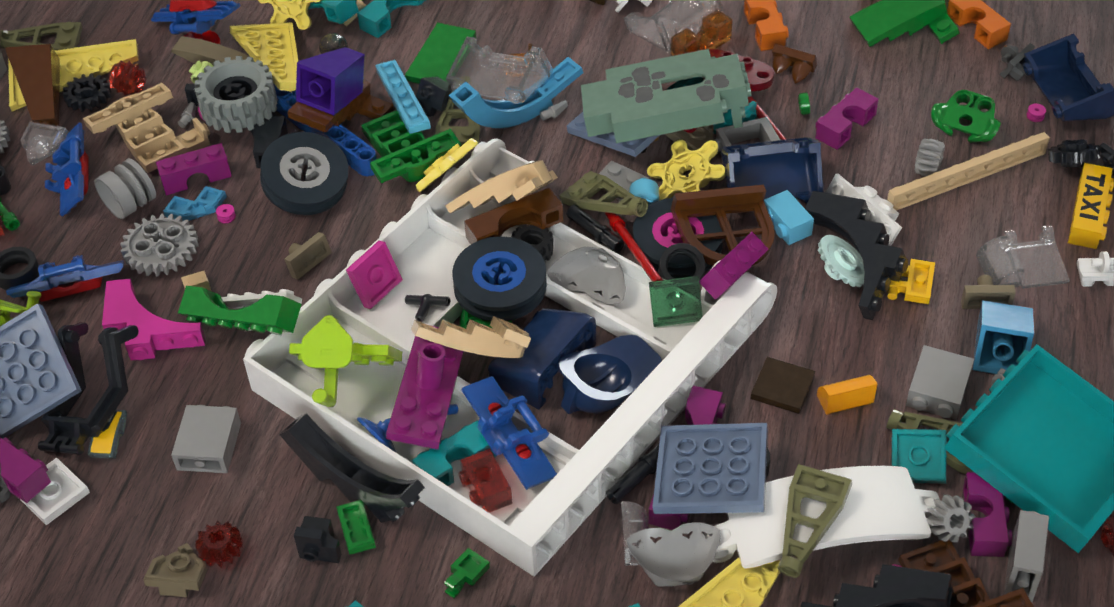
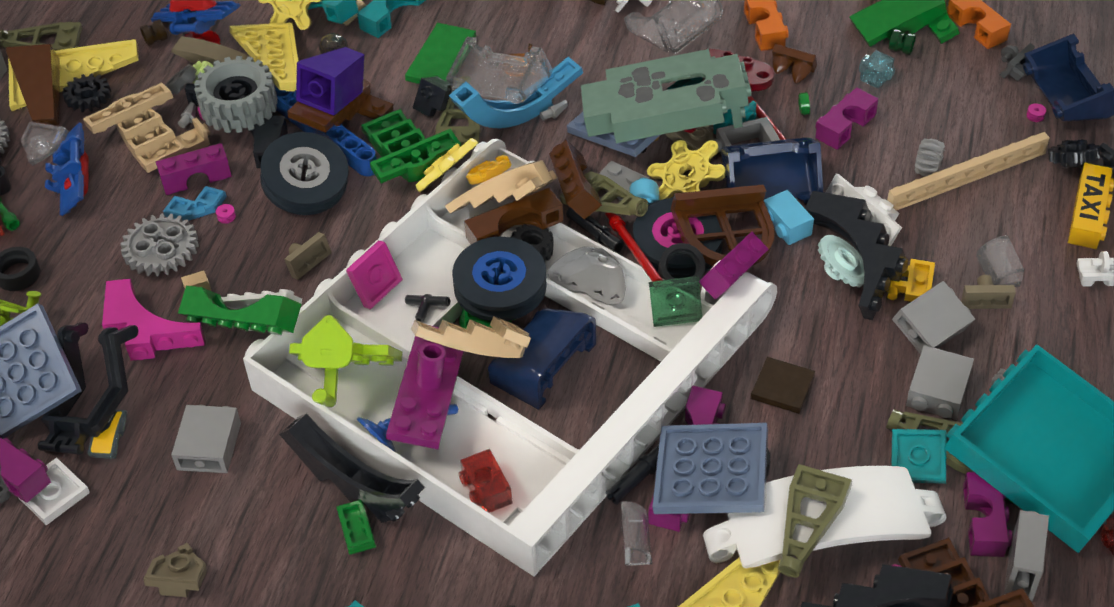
(52, 277): blue piece -> none
(125, 188): light grey wheel -> none
(127, 78): clear red gear -> none
(153, 32): none -> dark brown wheel
(184, 76): none -> dark grey plate
(219, 544): clear red gear -> none
(316, 540): black brick -> none
(402, 97): medium azure tile -> none
(456, 447): teal arch -> none
(468, 569): green plate -> none
(488, 170): none -> yellow tile
(502, 436): blue piece -> none
(575, 187): none -> reddish brown arch
(606, 374): dark blue piece -> none
(674, 557): light grey piece -> none
(714, 32): clear orange arch -> none
(847, 394): light orange brick -> none
(876, 69): none -> clear light blue brick
(902, 41): none -> dark green wheel
(933, 318): none -> light grey brick
(960, 515): light grey gear -> none
(983, 125): green piece -> none
(1002, 335): dark azure slope -> none
(1040, 260): clear flag -> none

